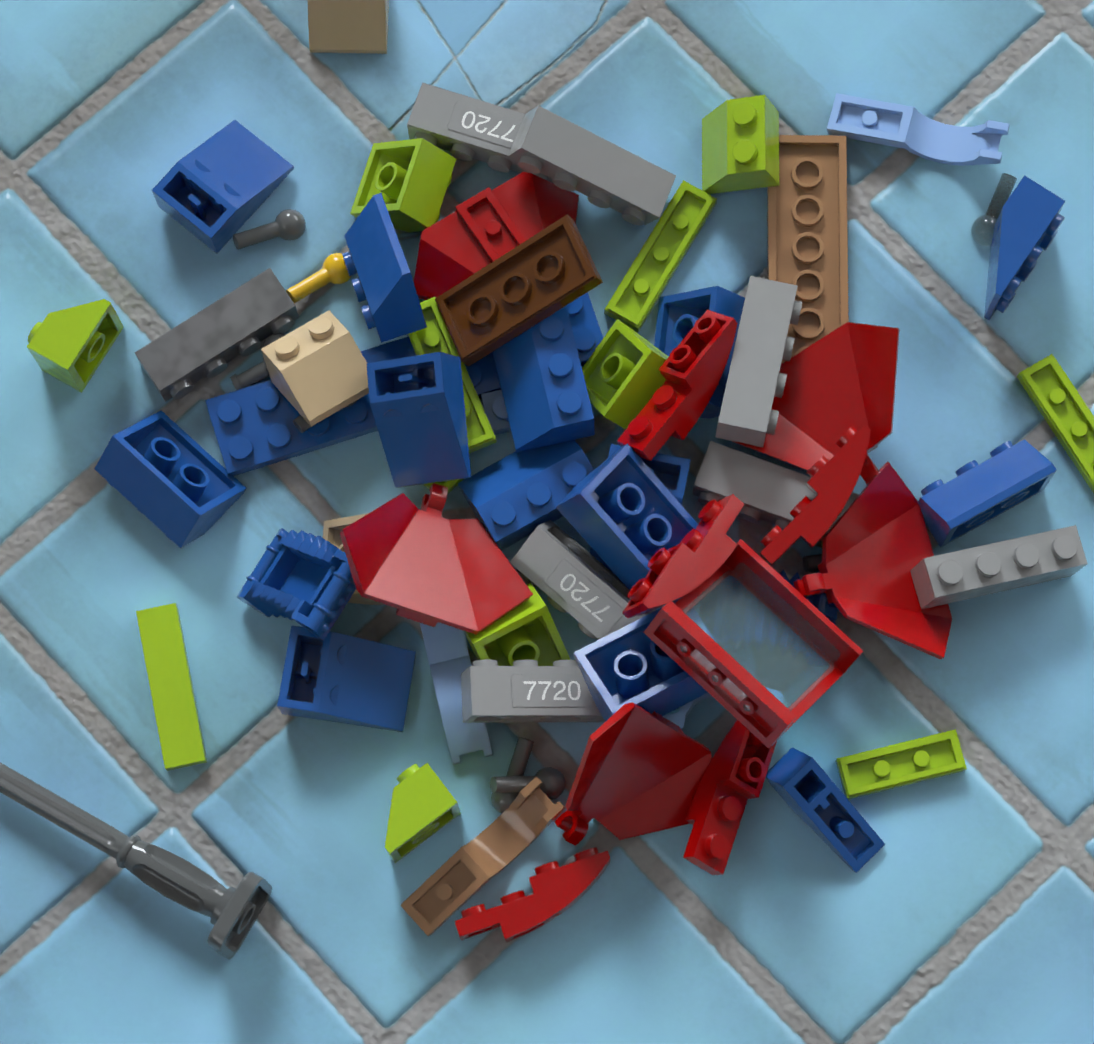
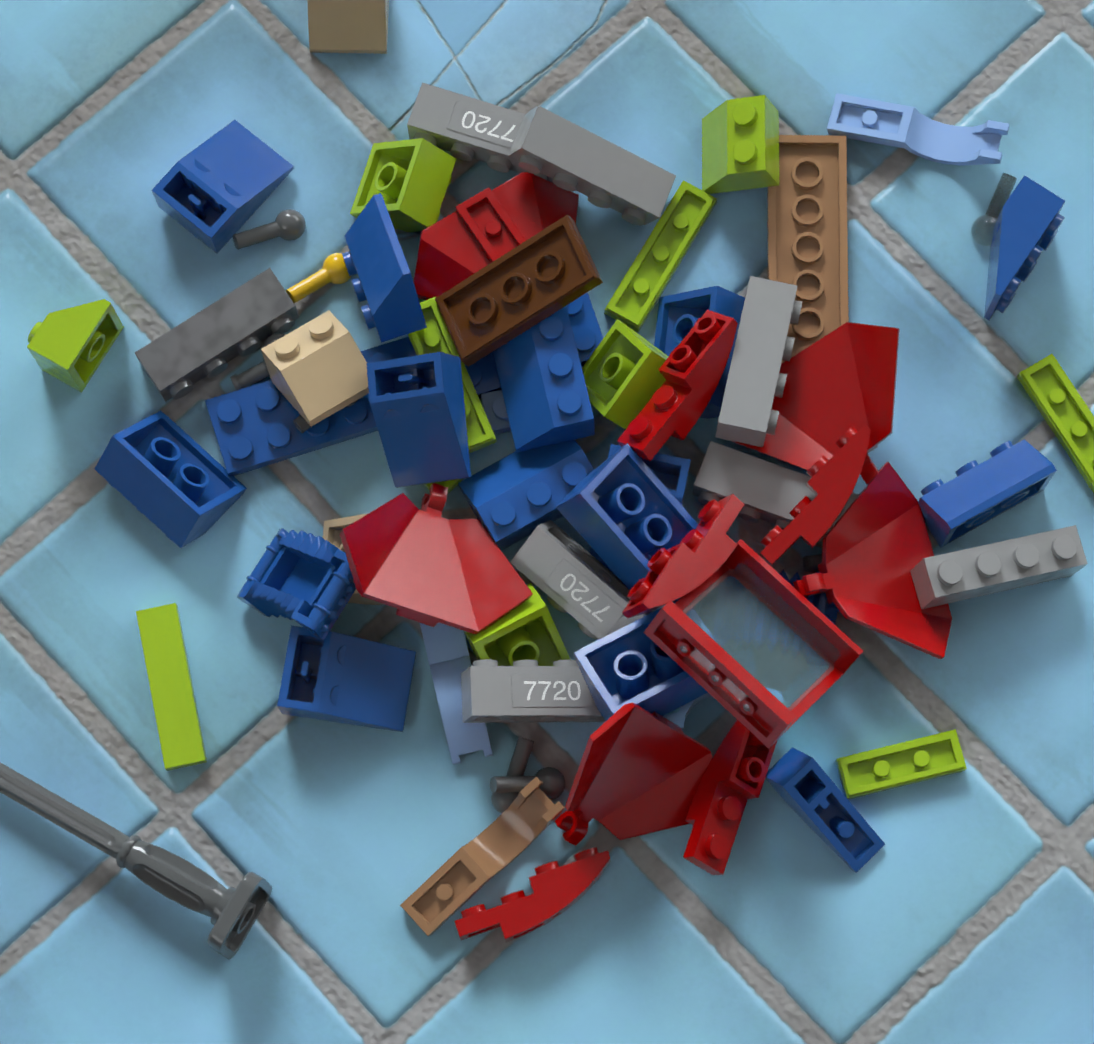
(417, 810): lime slope -> none

